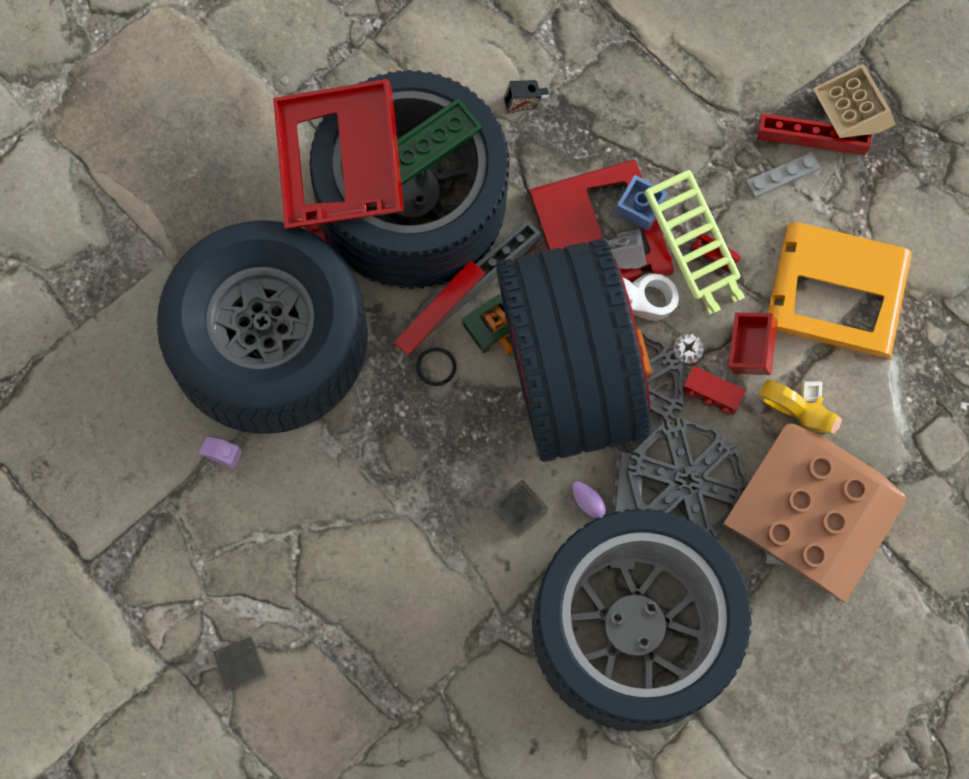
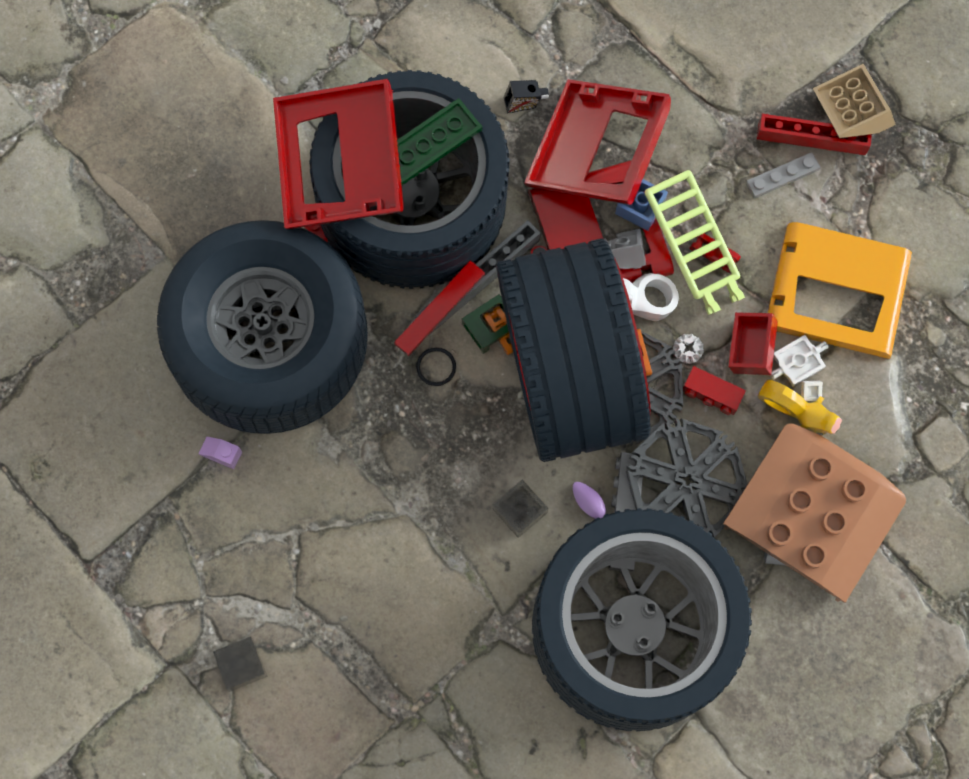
(578, 131): none -> red door
(799, 360): none -> white plate

